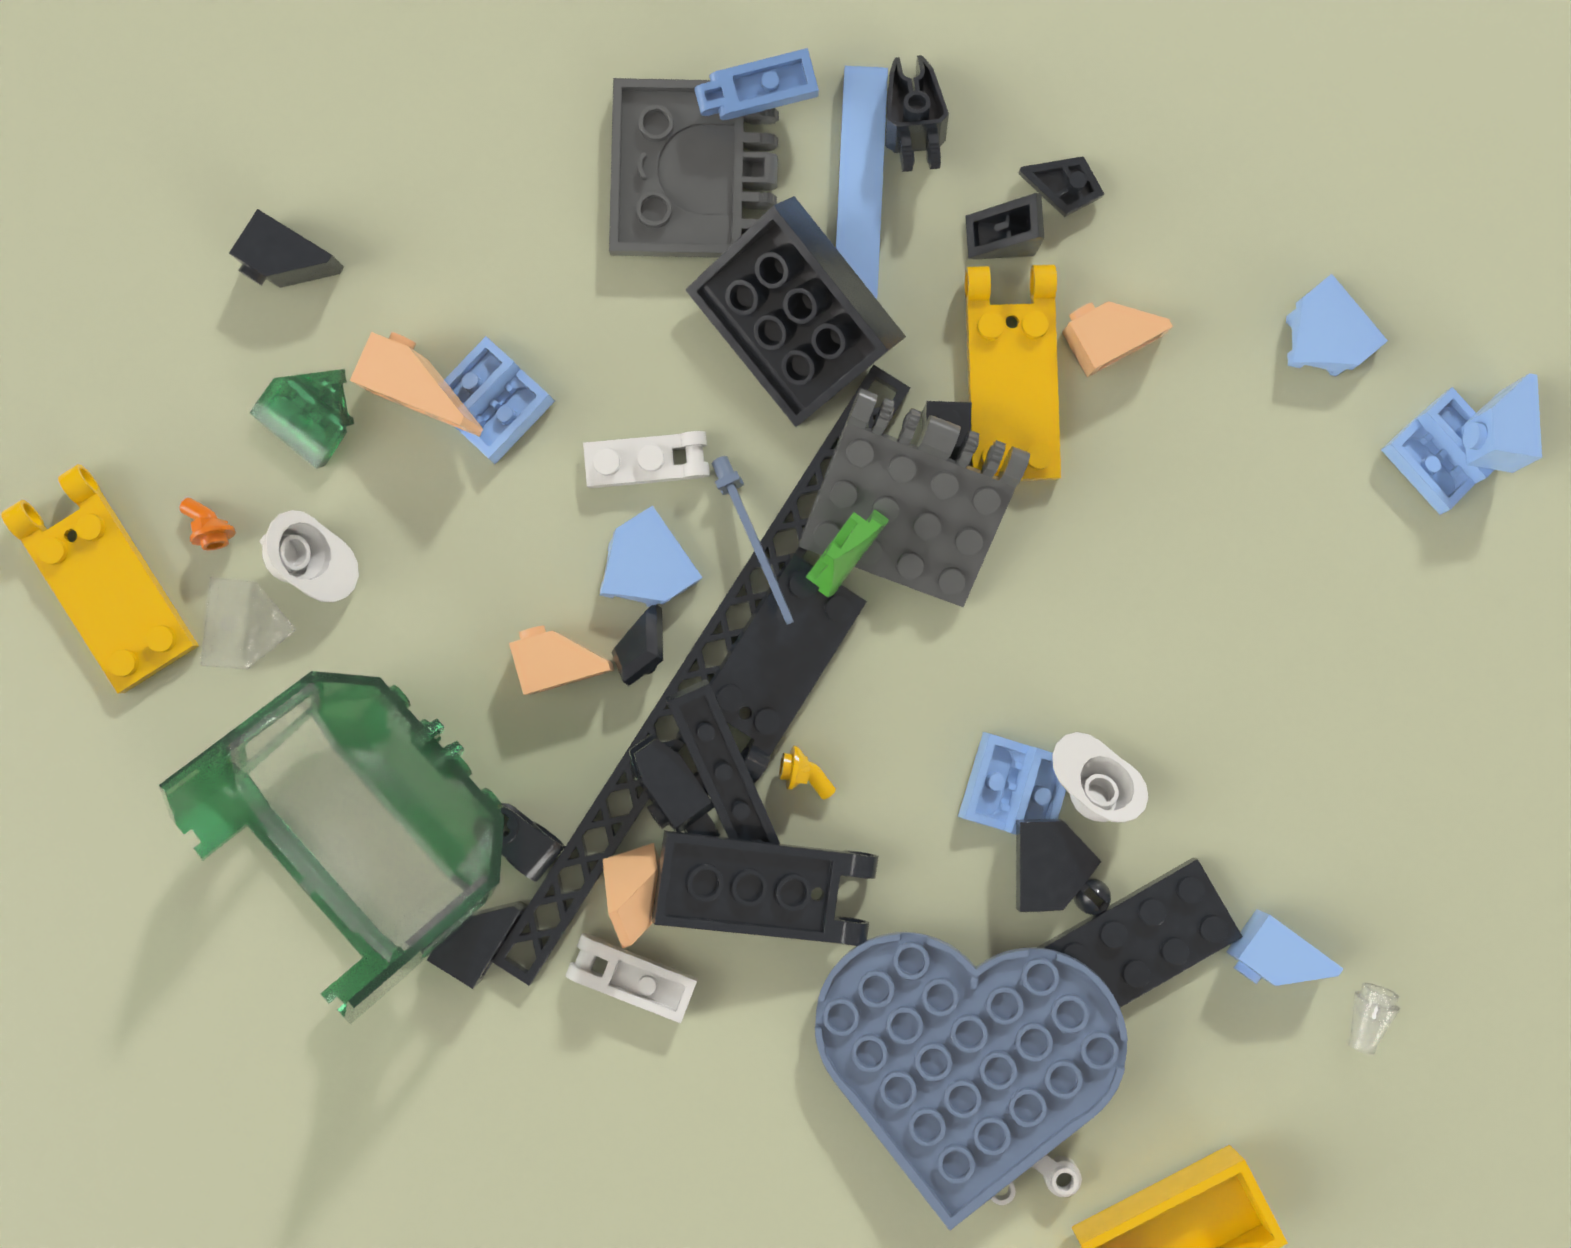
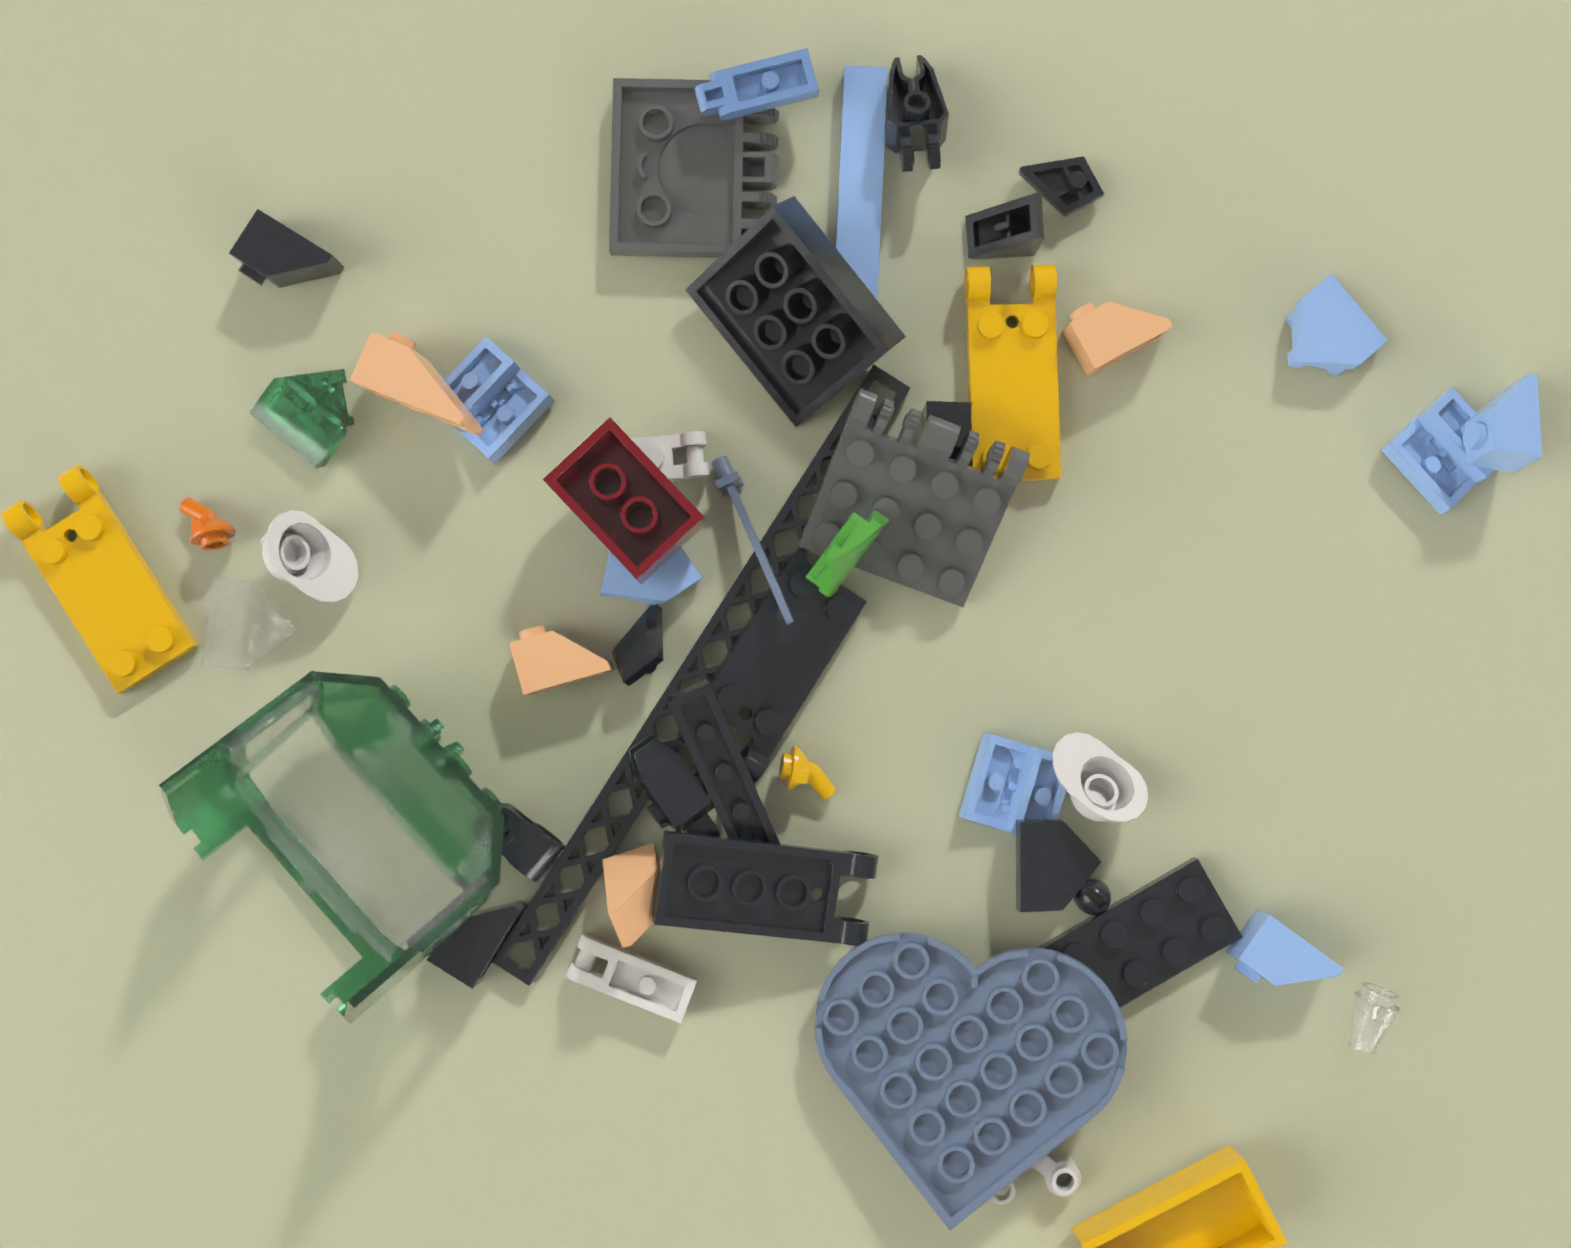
(625, 500): none -> dark red brick

